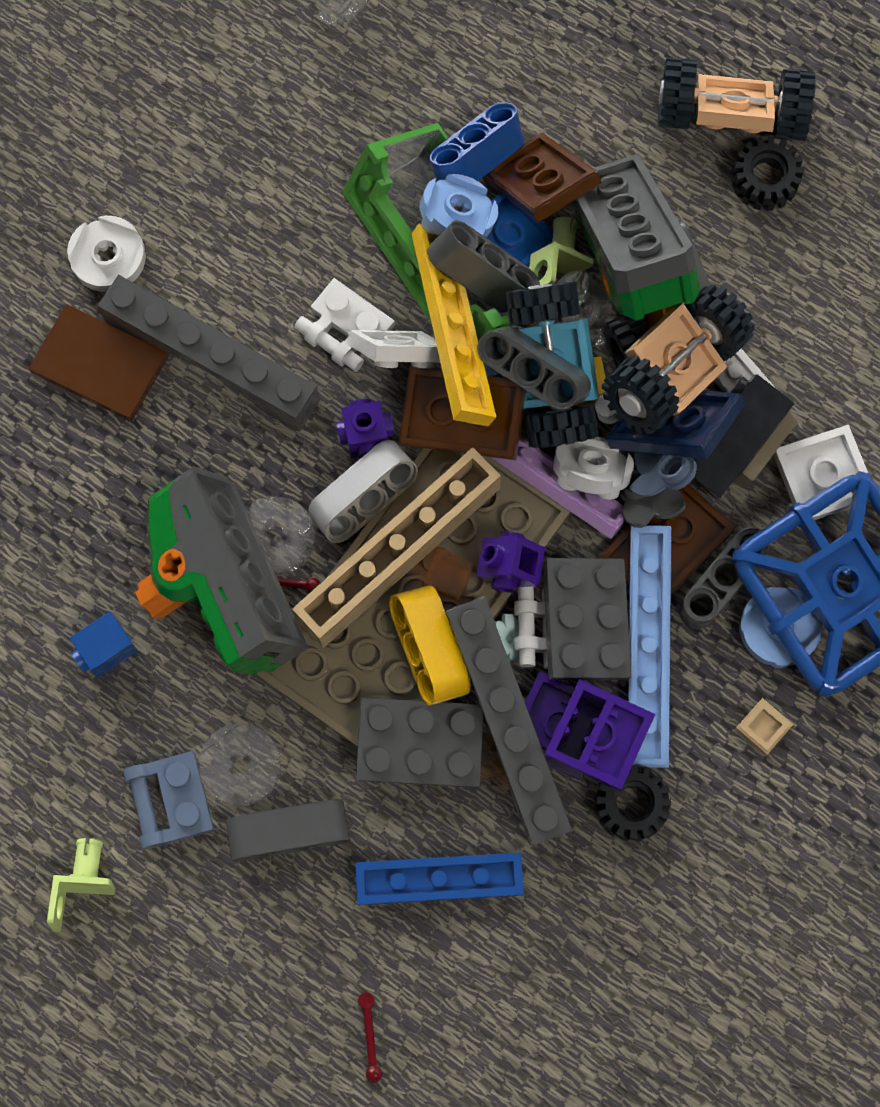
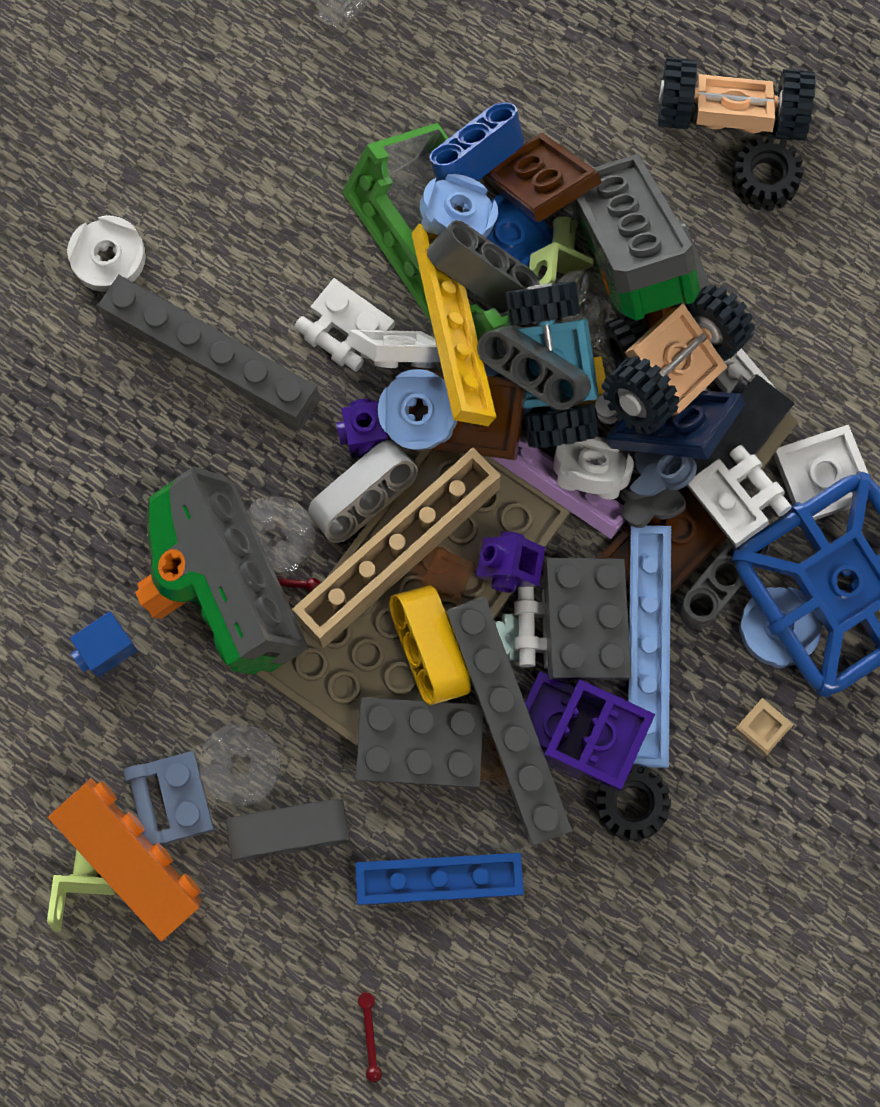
(98, 362): reddish brown tile -> none
(126, 858): none -> orange brick
(403, 393): none -> light blue plate
(730, 504): none -> white plate

